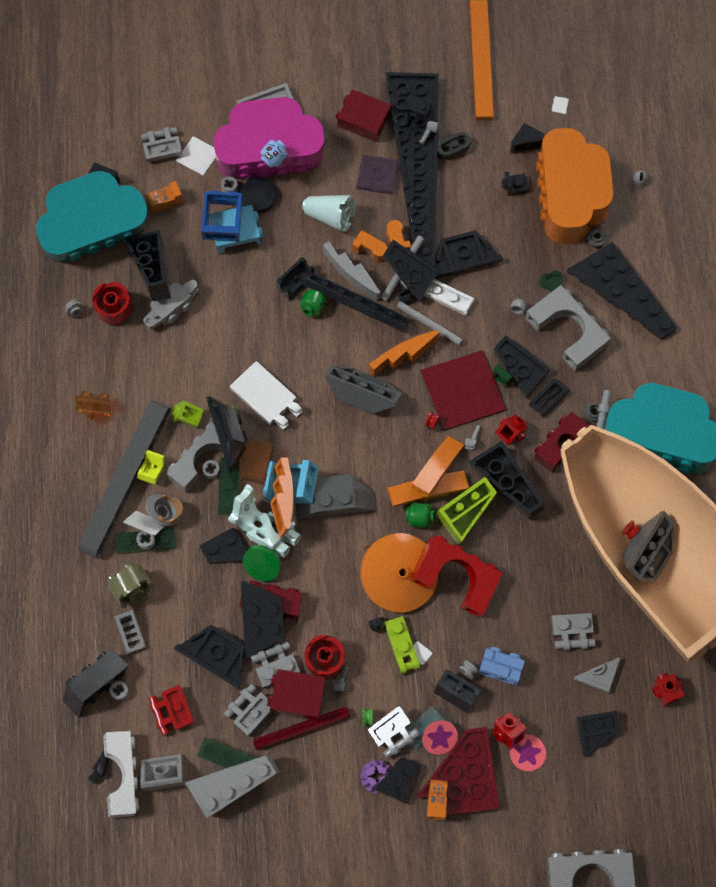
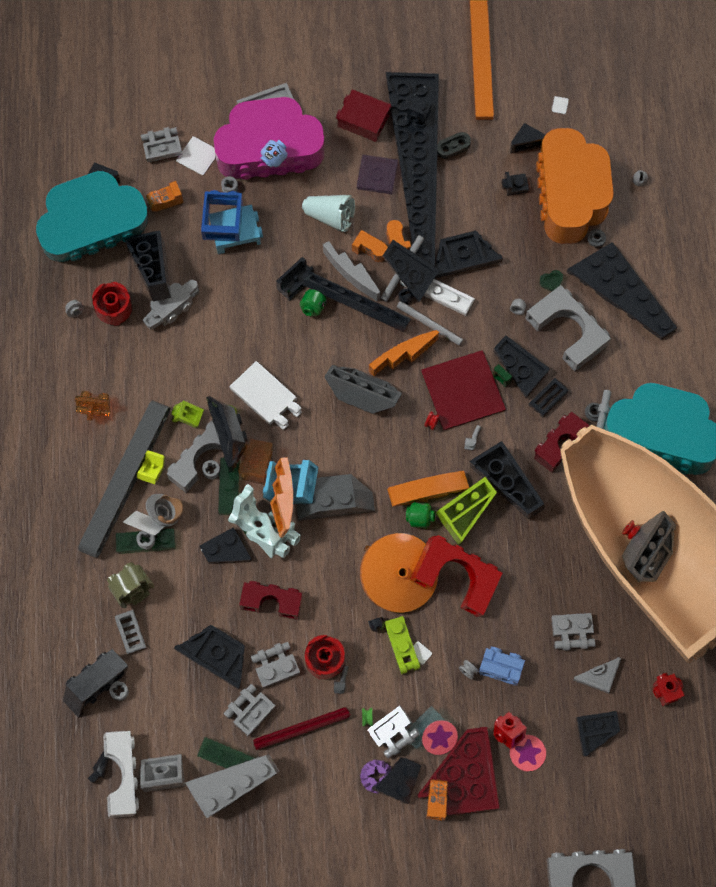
(177, 708): red plate -> none
(259, 194): black tile -> none
(261, 618): black wing -> none
(262, 563): green tile -> none
(296, 694): dark red brick -> none
(431, 127): light grey hand -> none
(437, 466): orange slope -> none
(457, 691): black hinge -> none
(512, 429): red brick -> none

